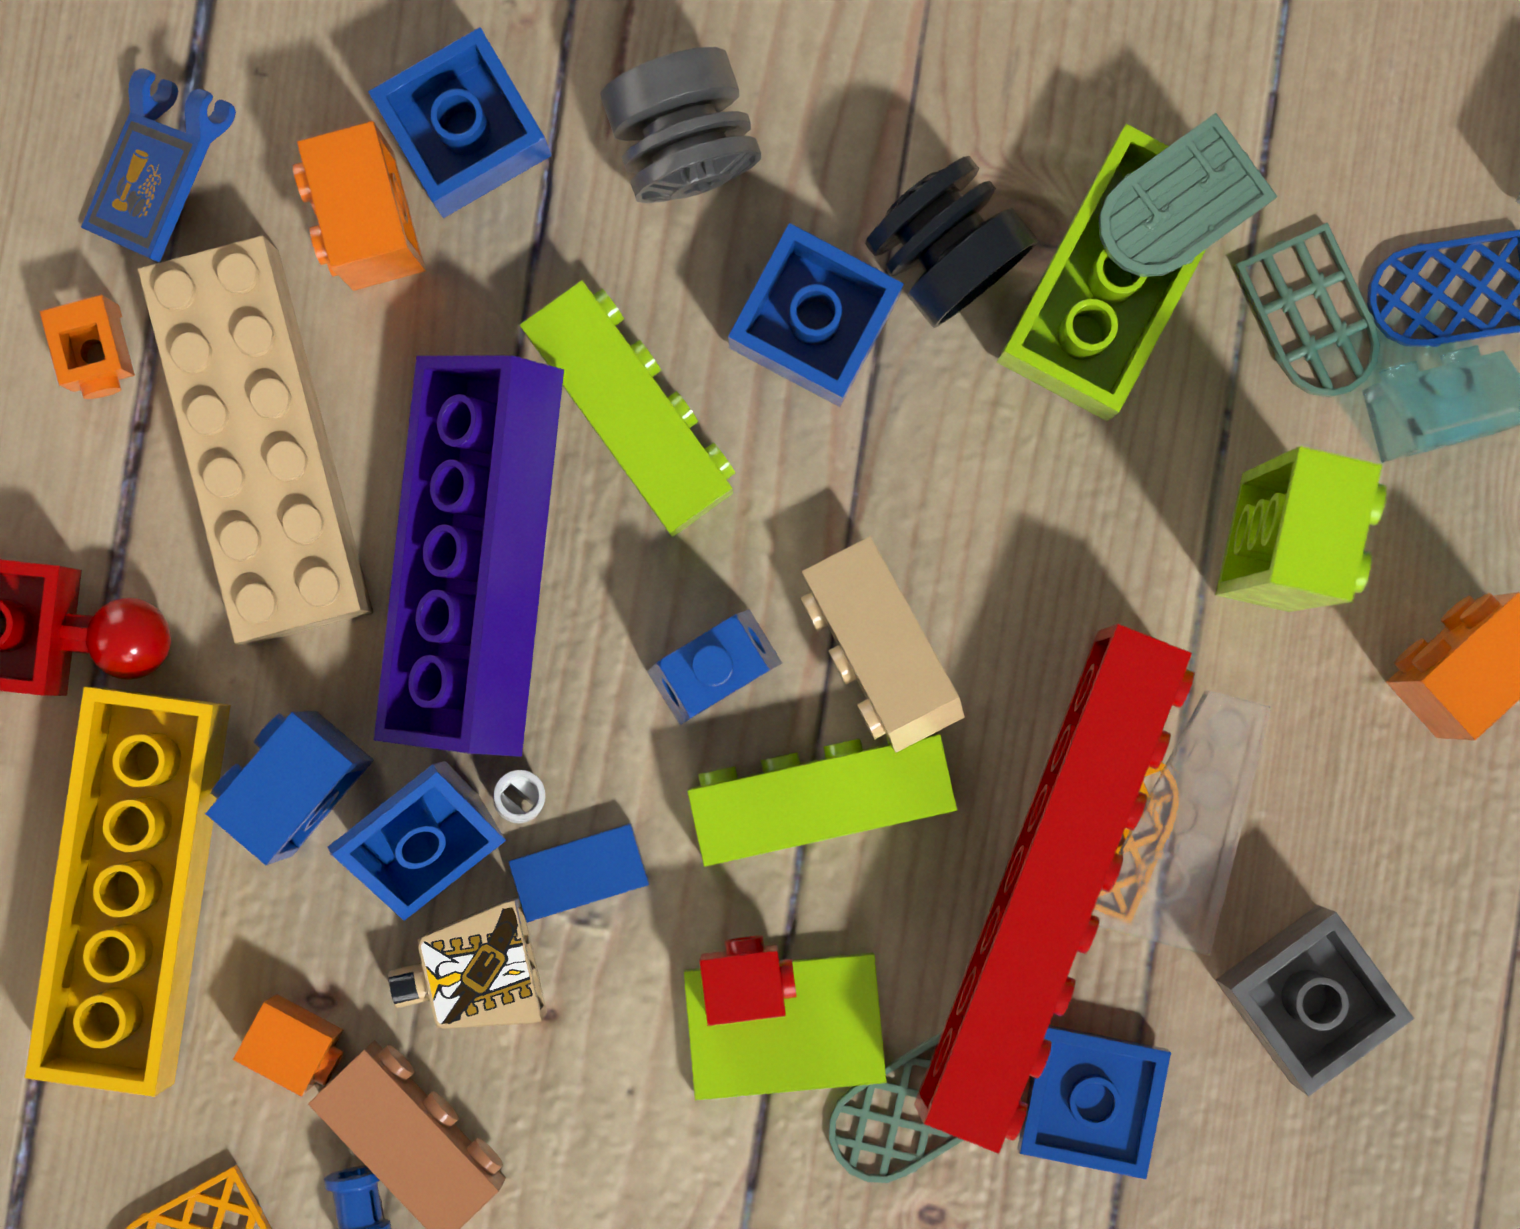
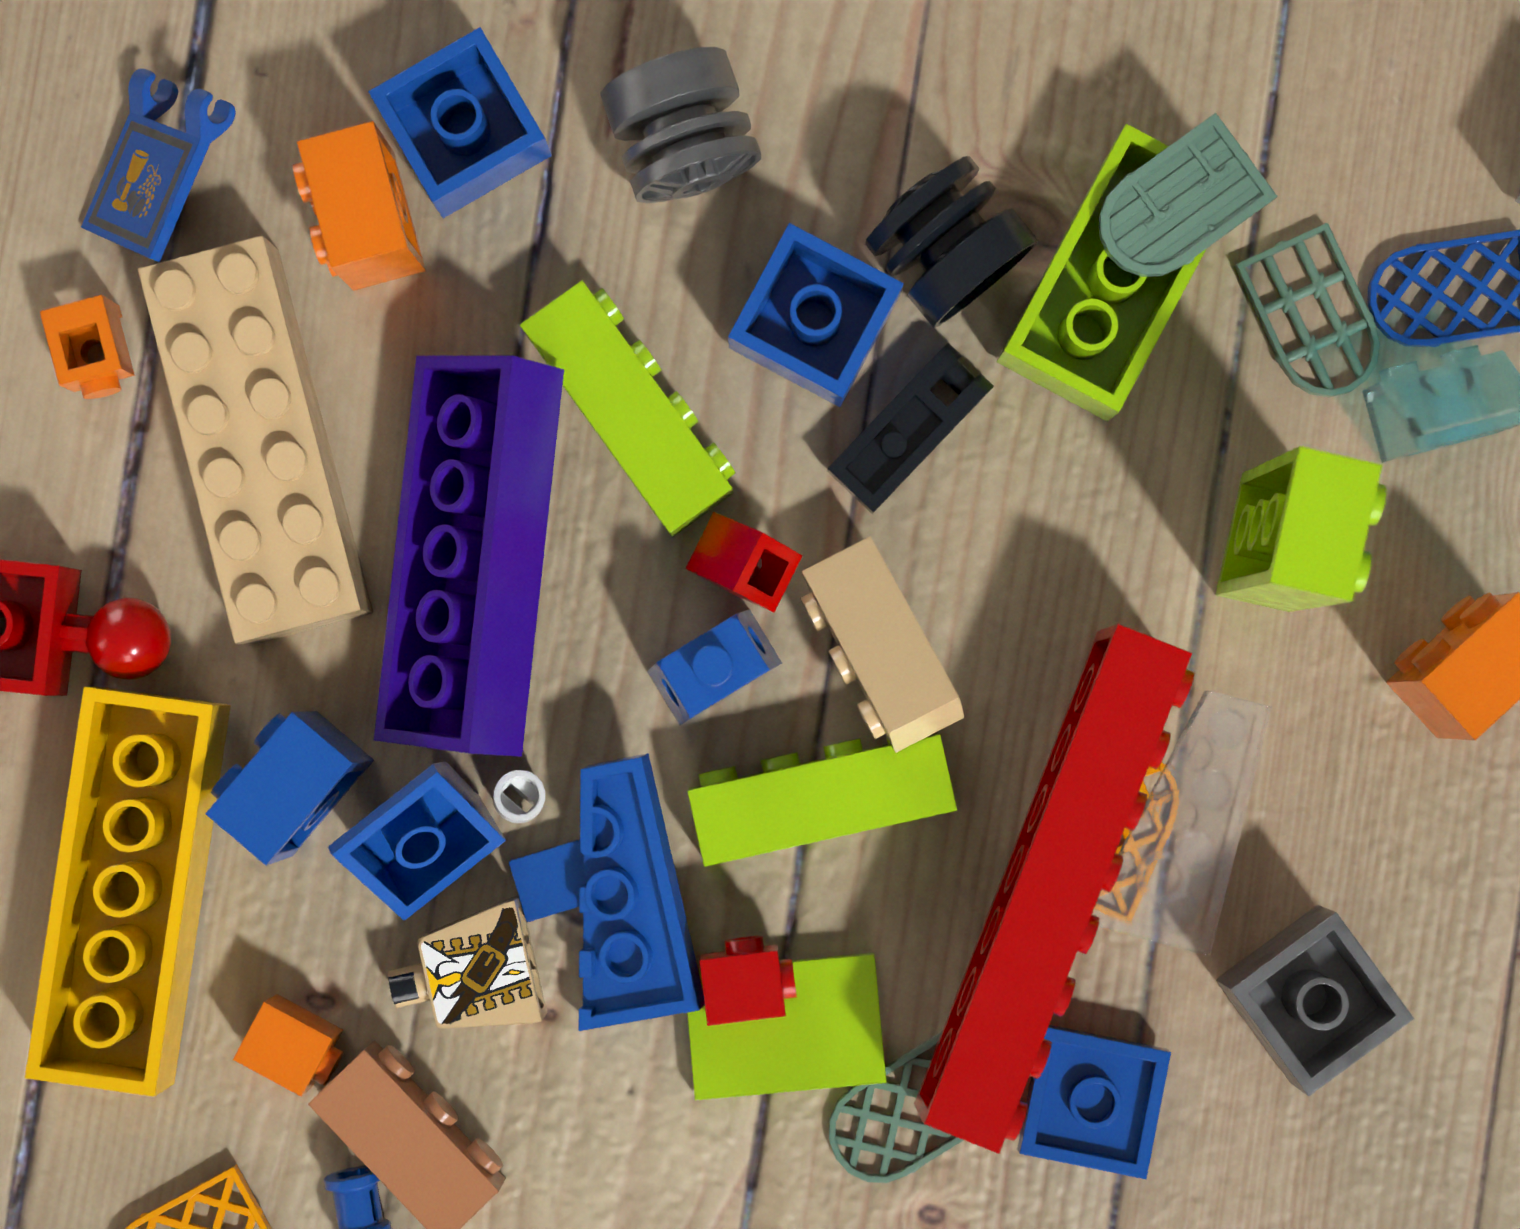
(635, 927): none -> blue wing
(744, 562): none -> red brick
(908, 430): none -> black plate

